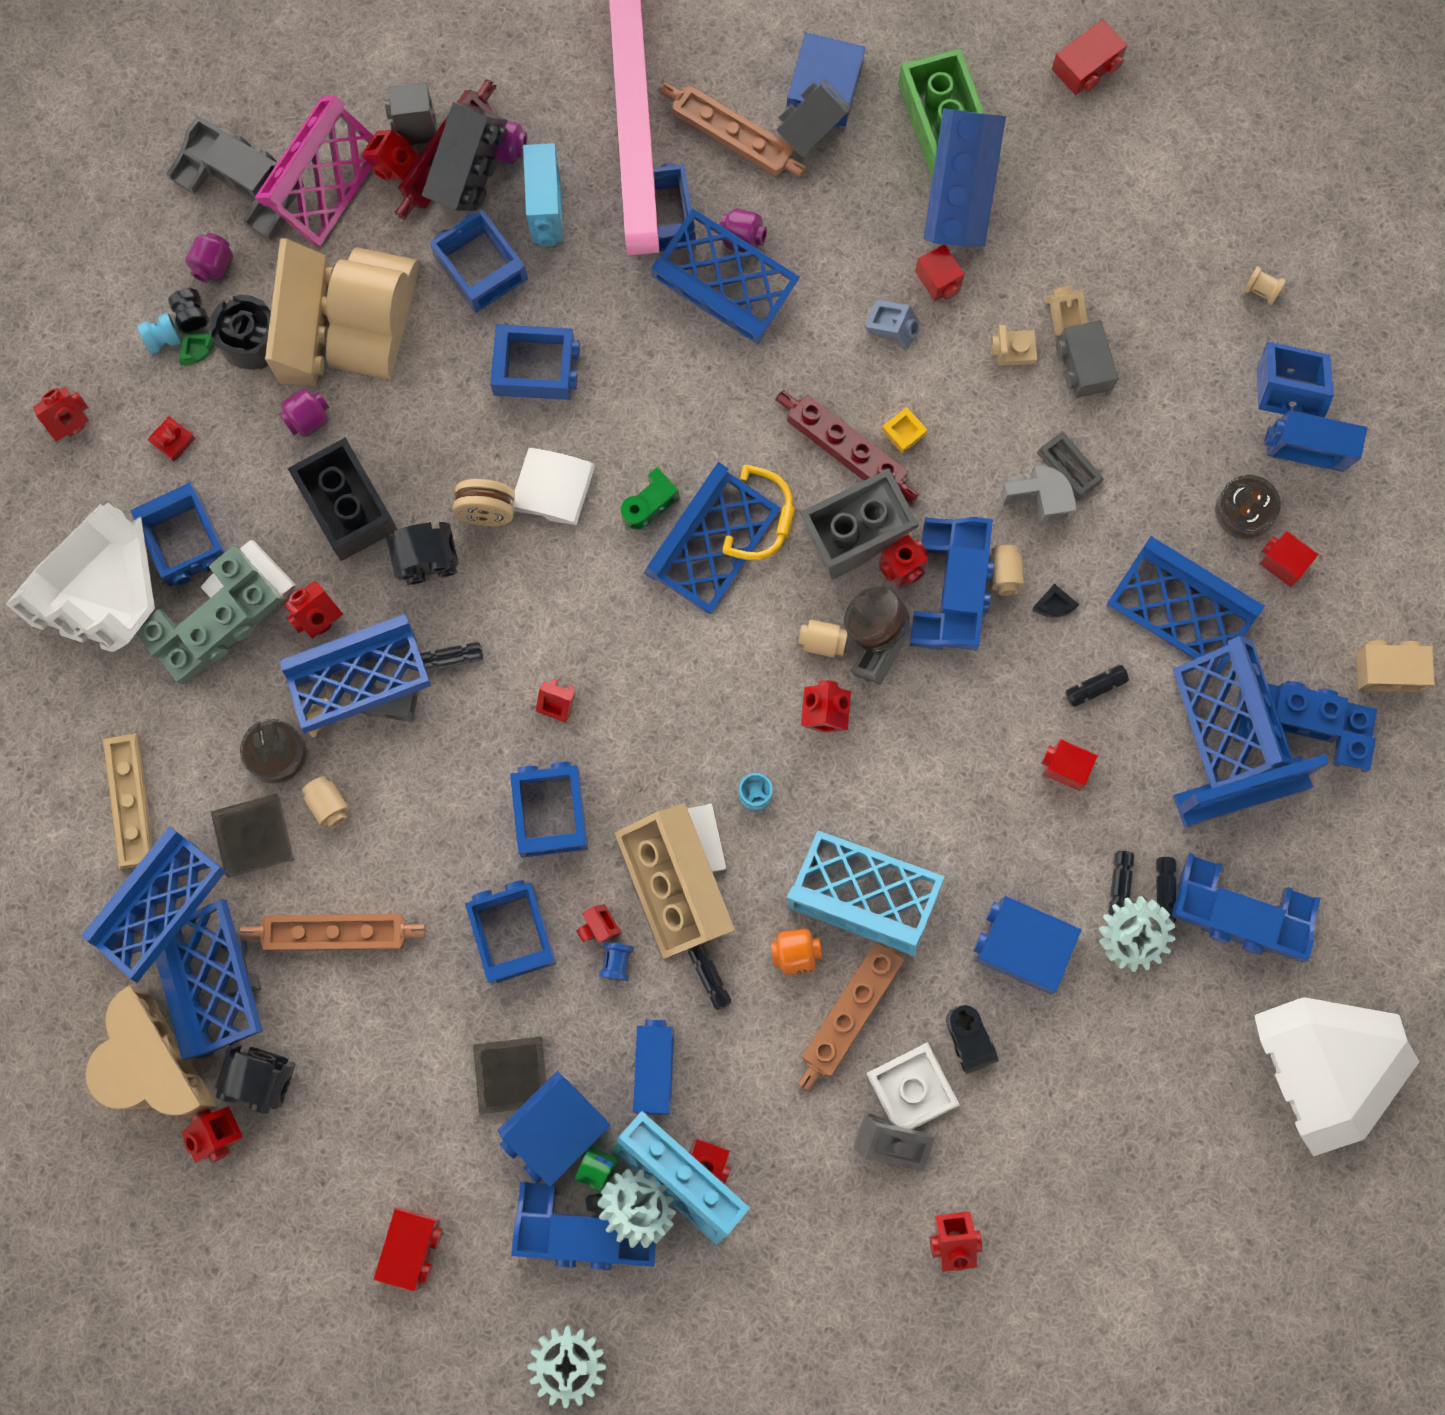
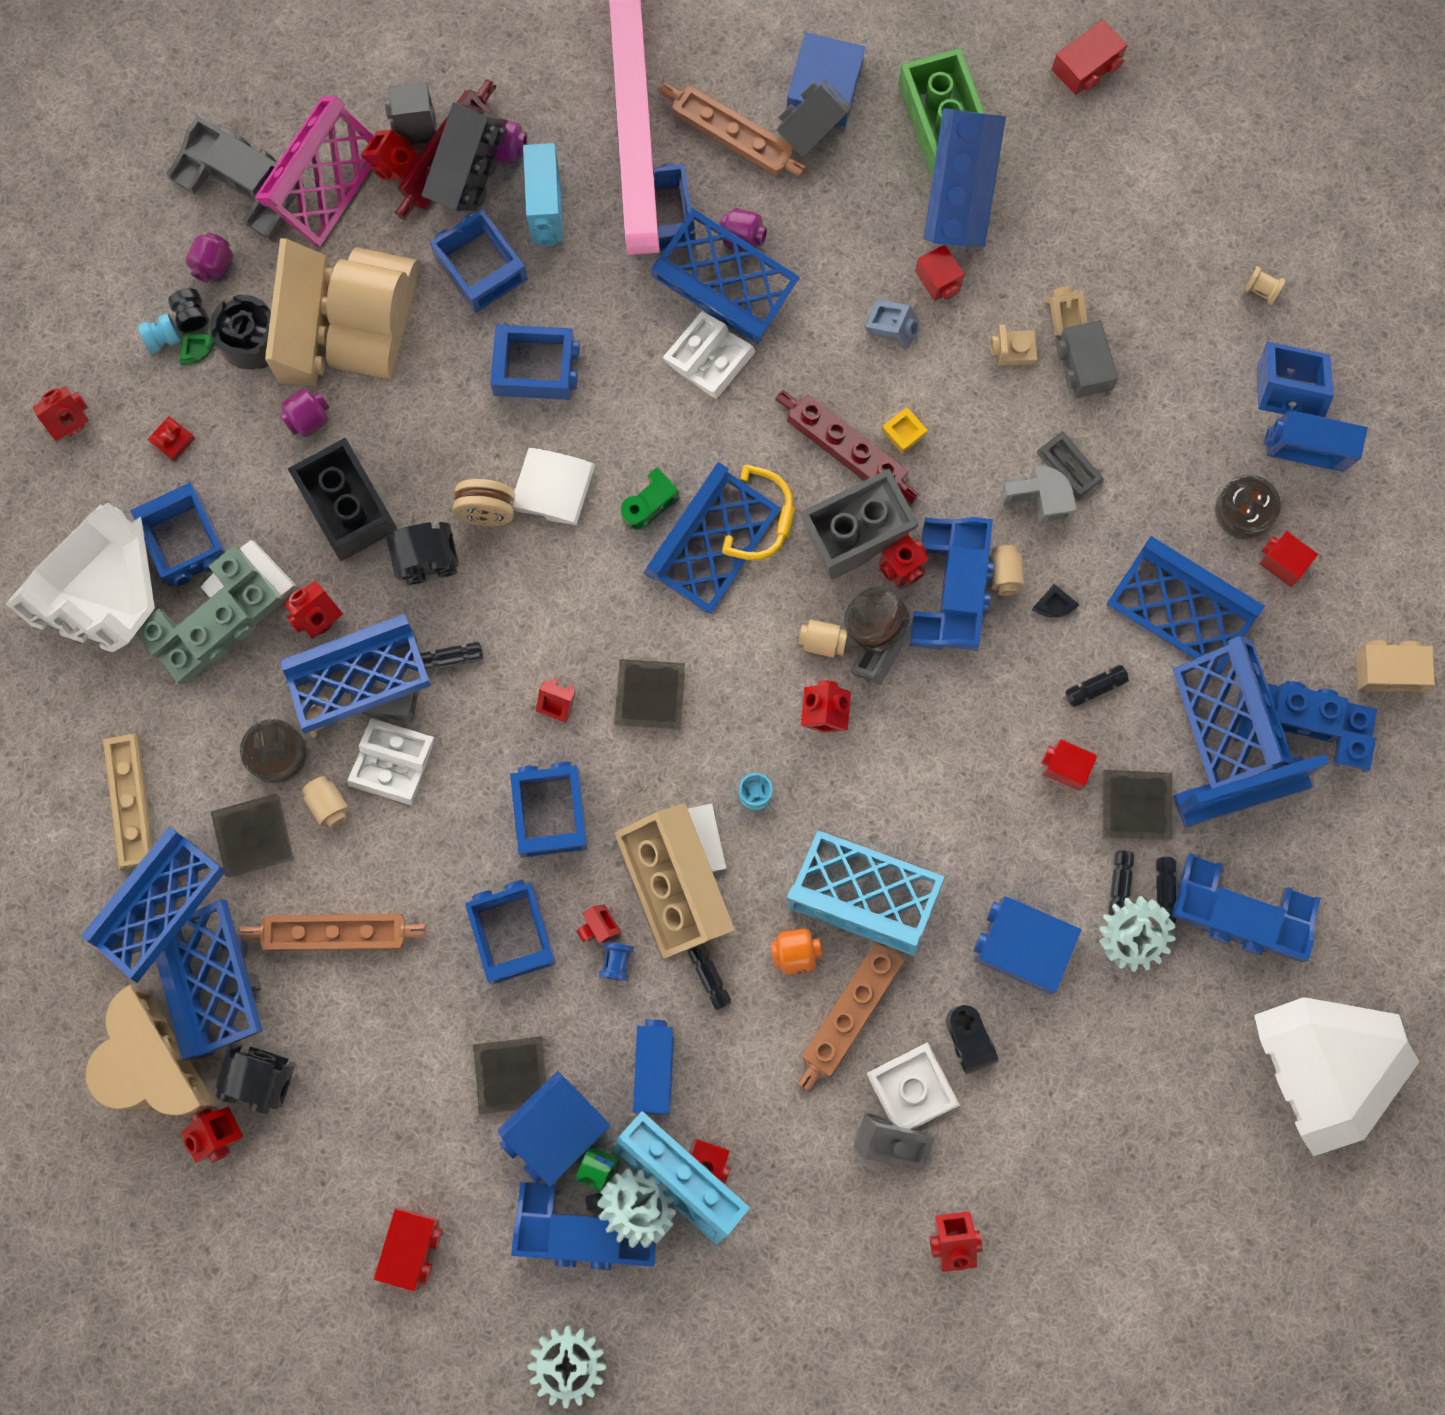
(391, 761): none -> white slope
(650, 694): none -> clear smoke plate
(709, 354): none -> white slope
(1137, 805): none -> clear smoke plate

